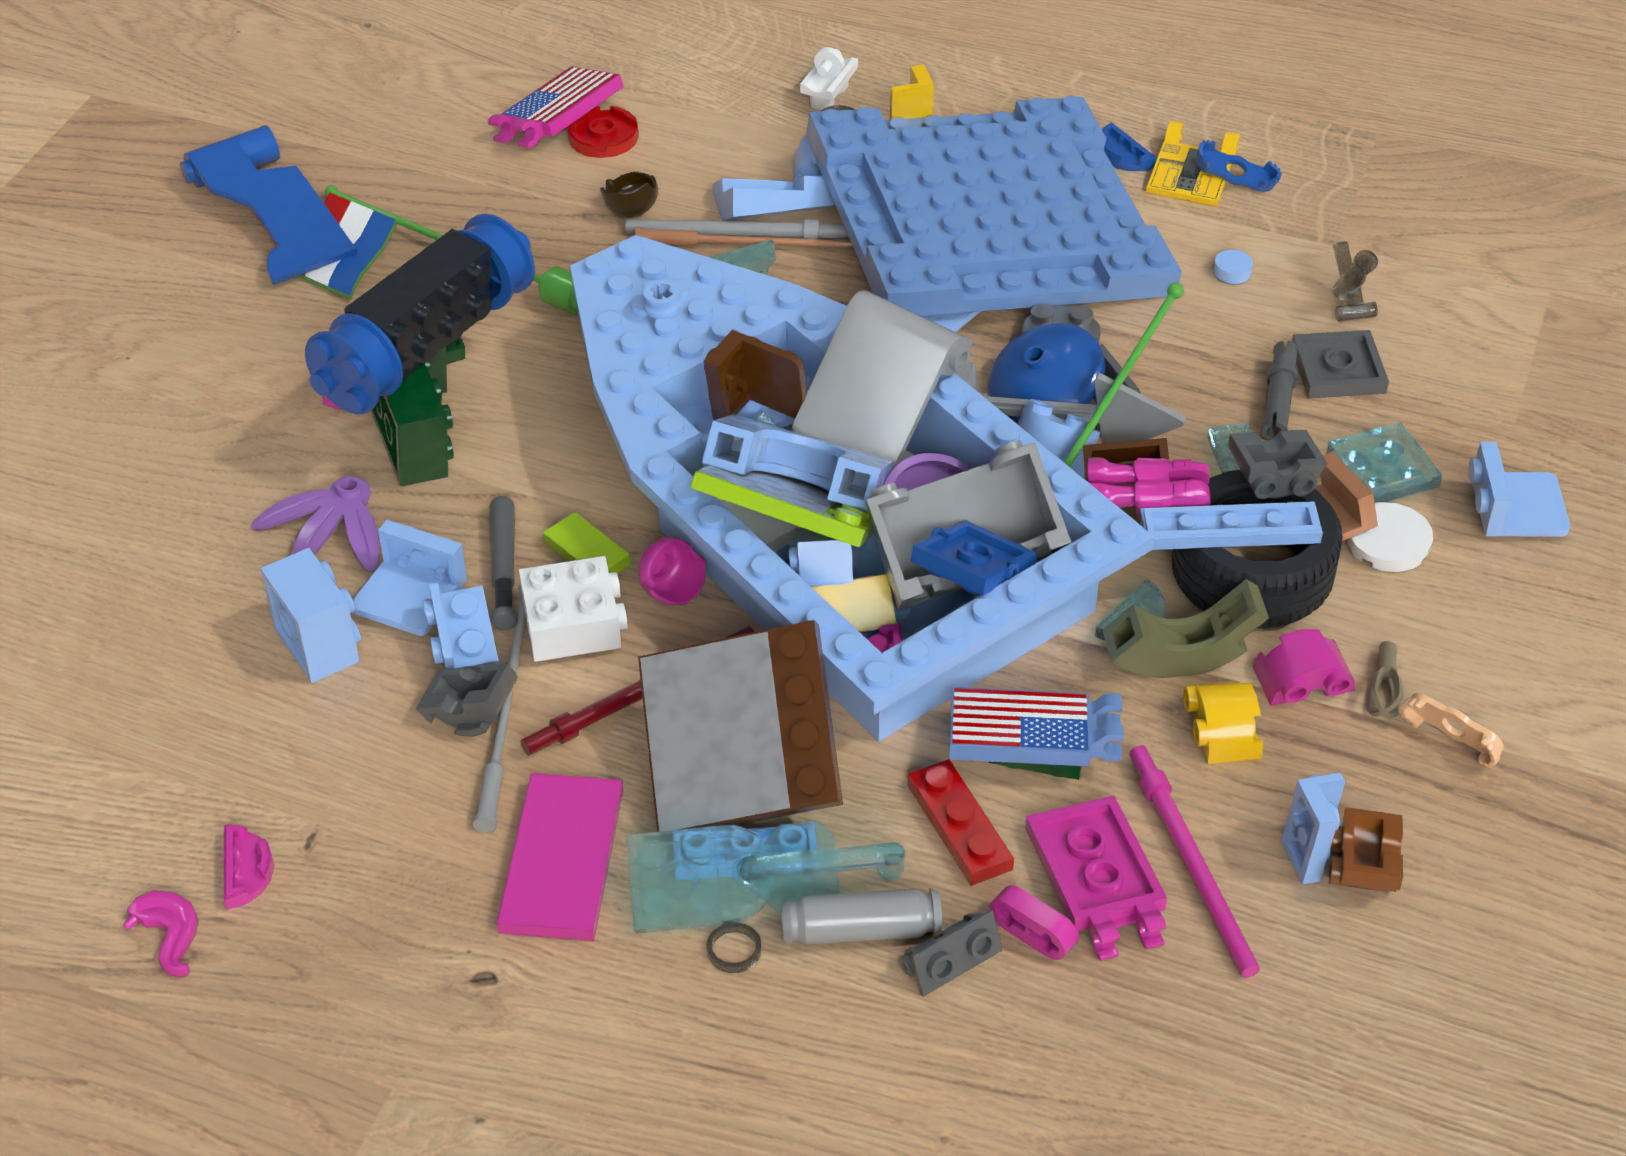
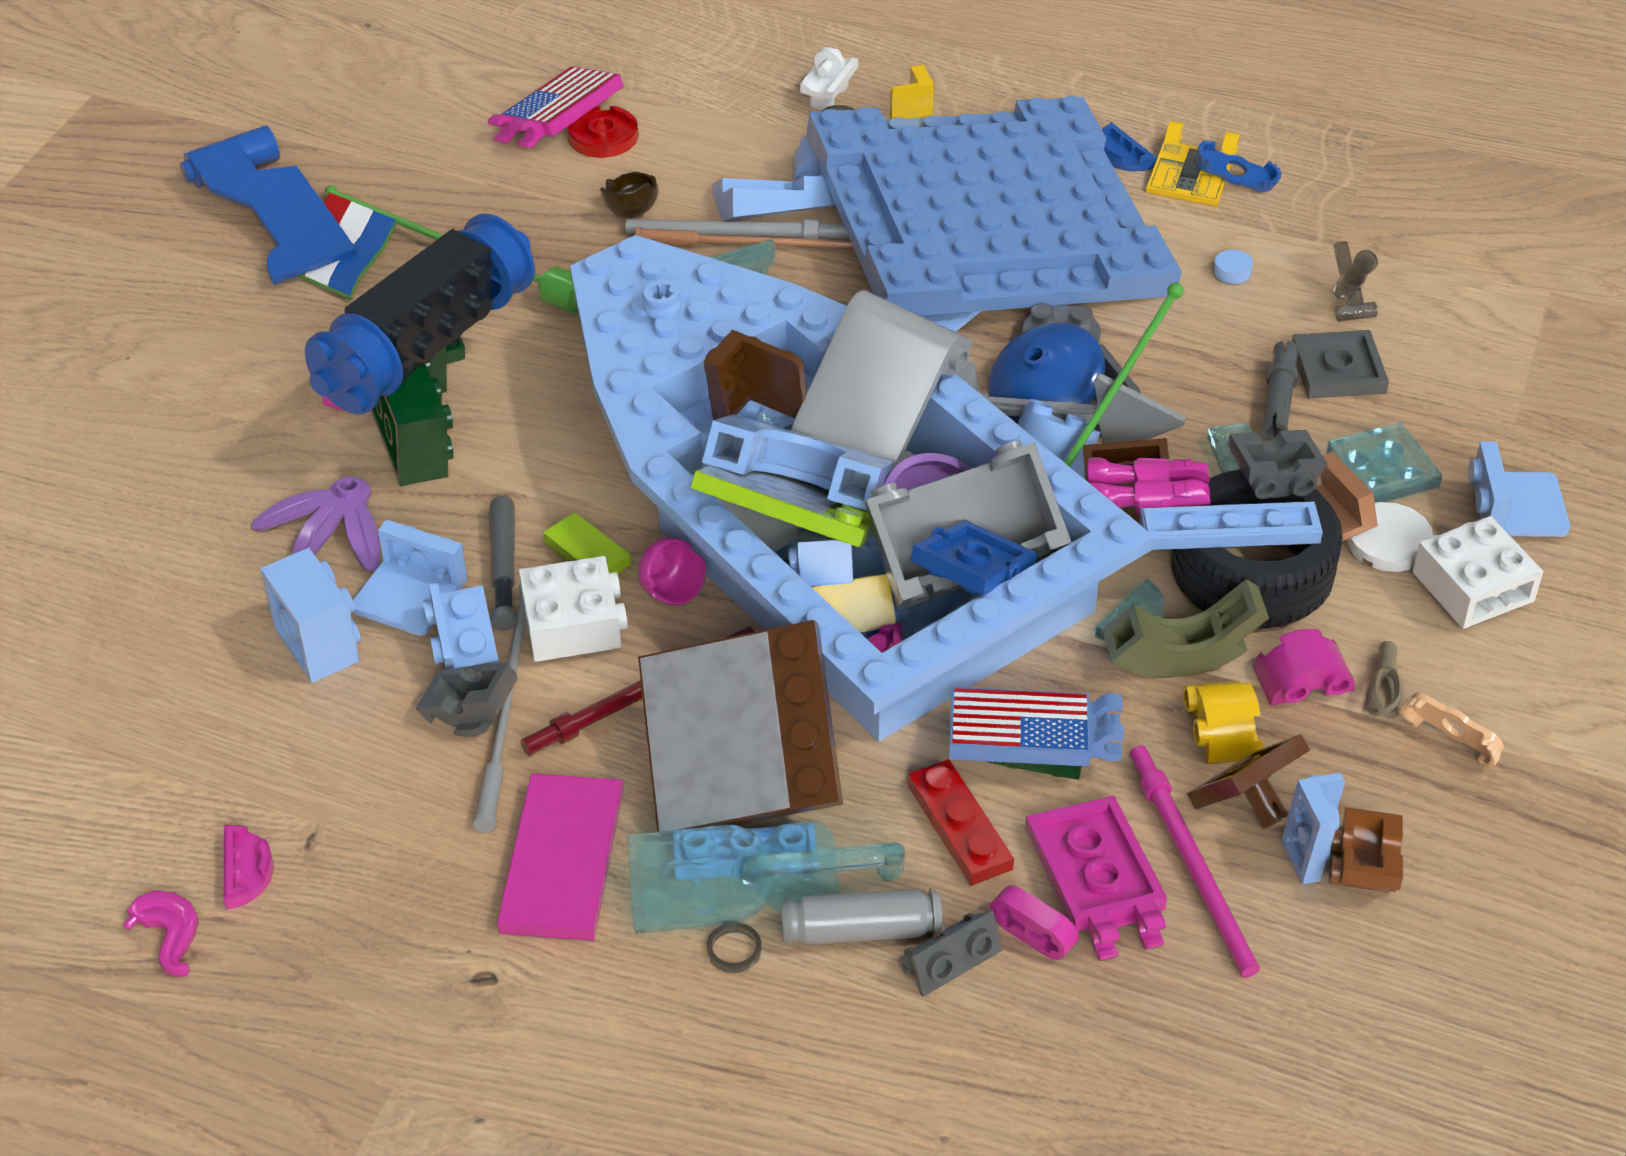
(1251, 777): none -> reddish brown tile
(1477, 571): none -> white brick

